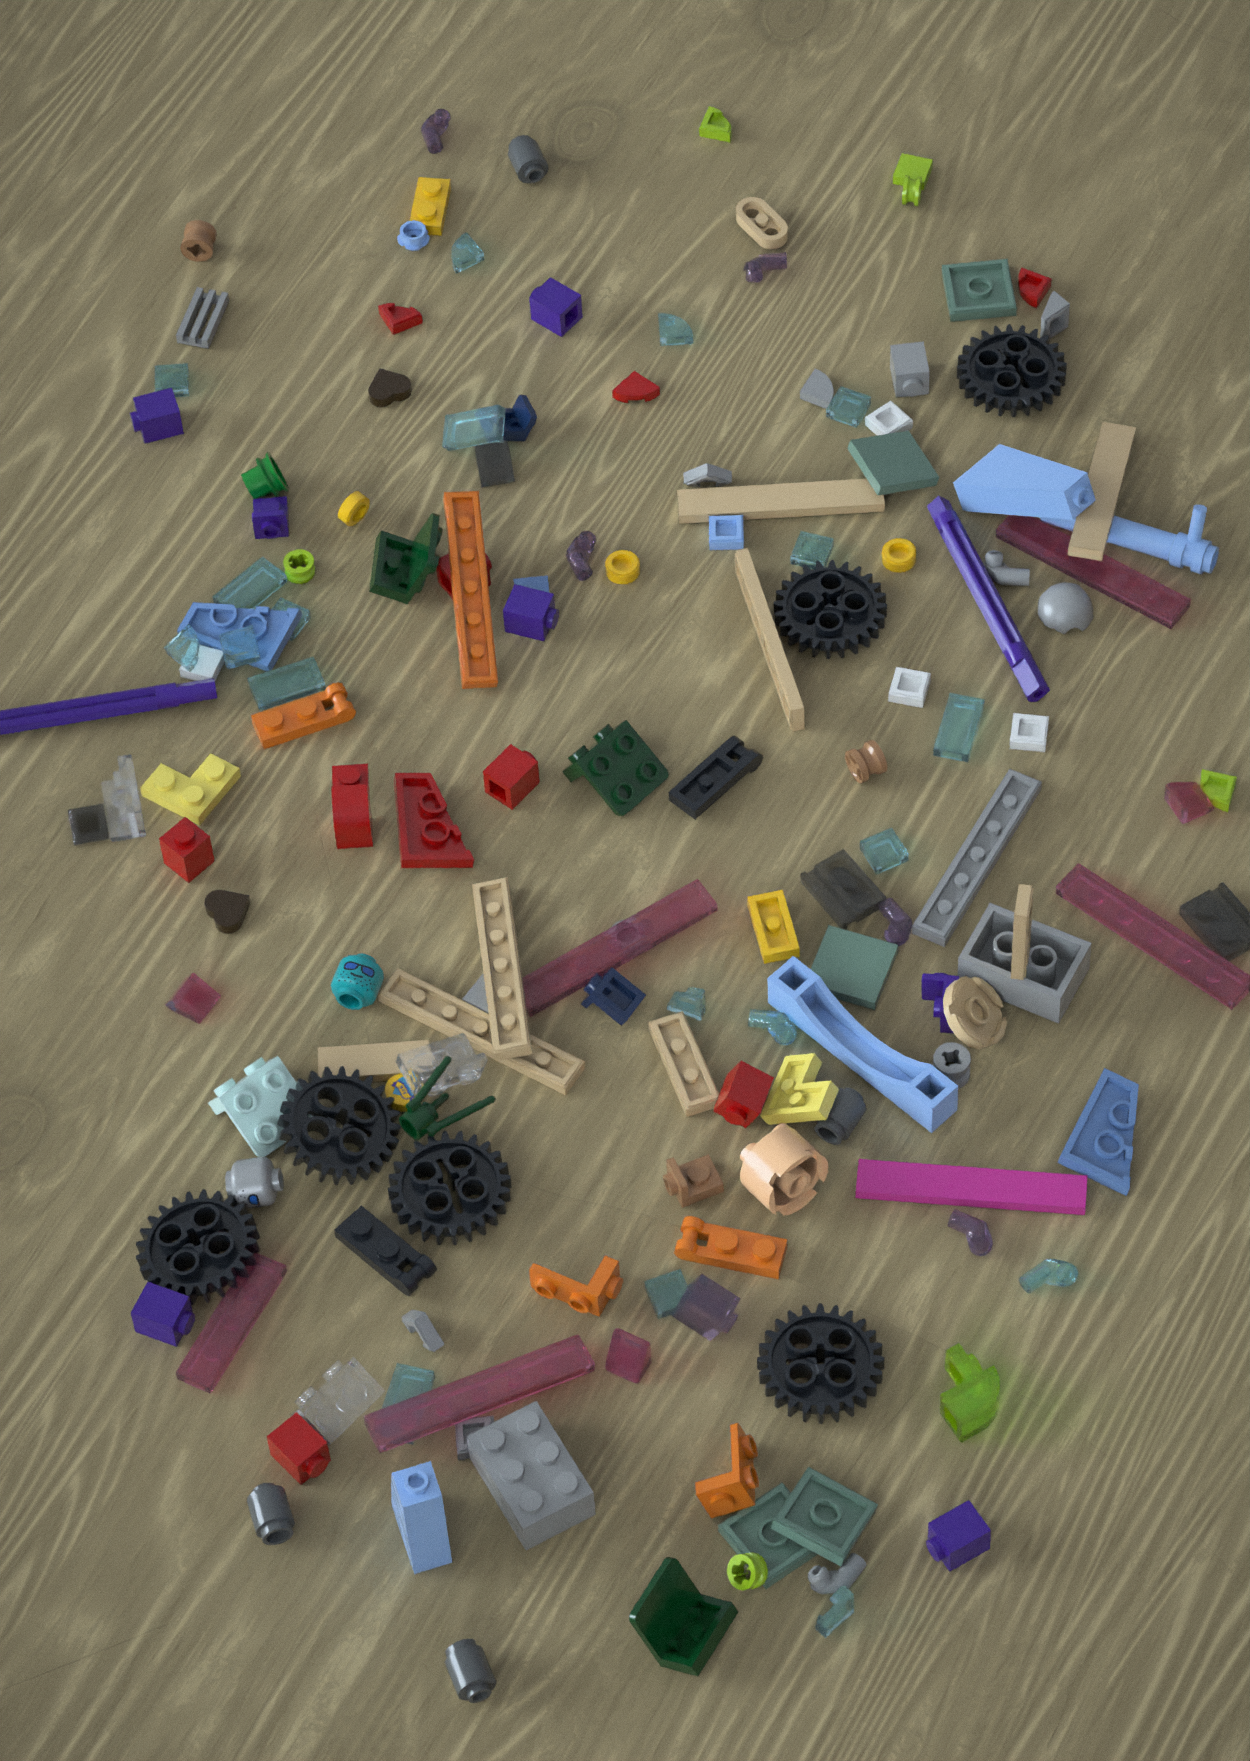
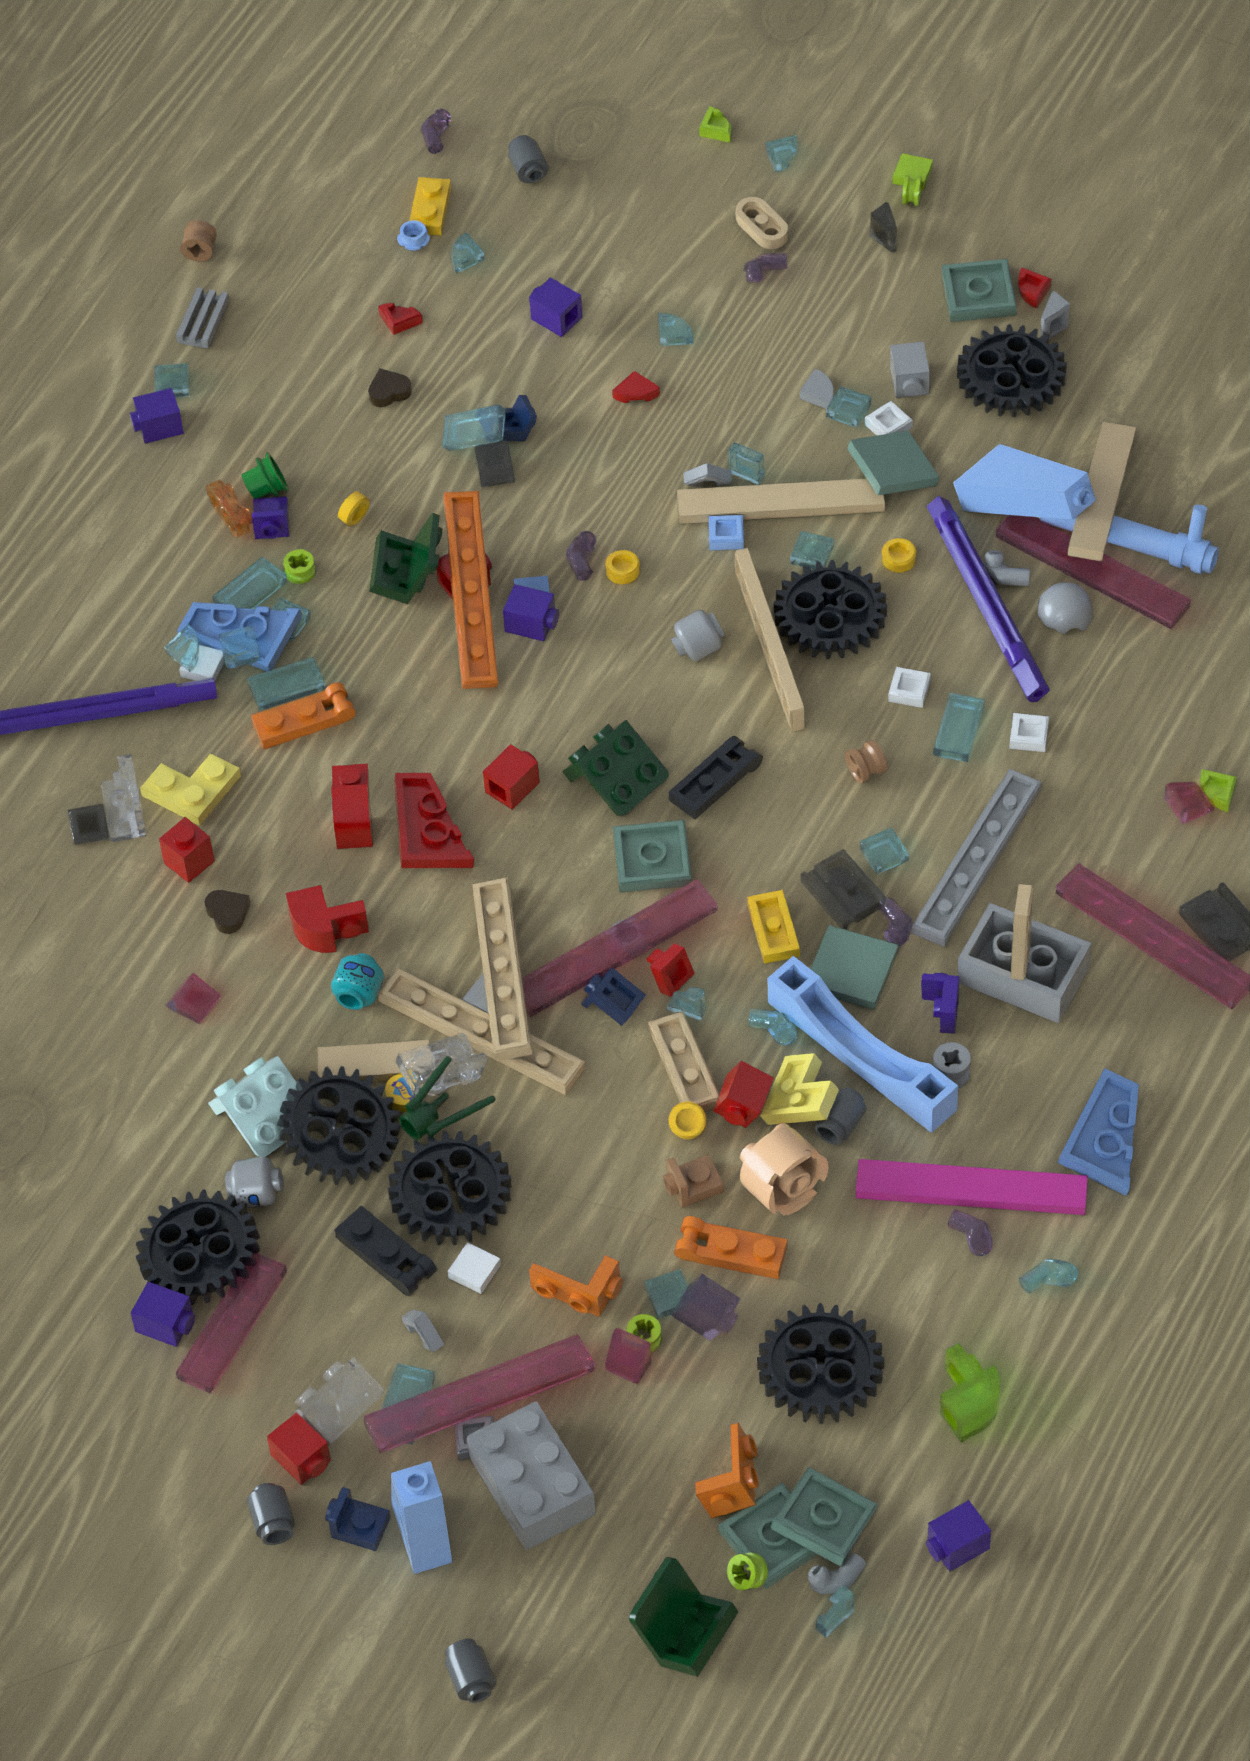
(225, 503): none -> clear orange plate
(320, 926): none -> red brick
(356, 1521): none -> dark blue bracket
(474, 1268): none -> white tile
(646, 1322): none -> lime bush
(652, 856): none -> sand green tile
(670, 968): none -> red tile
(688, 1120): none -> yellow tile
(697, 635): none -> light grey head
(746, 463): none -> clear light blue tile
(782, 152): none -> clear light blue tile
(883, 227): none -> clear smoke slope
(974, 1012): tan tile -> none

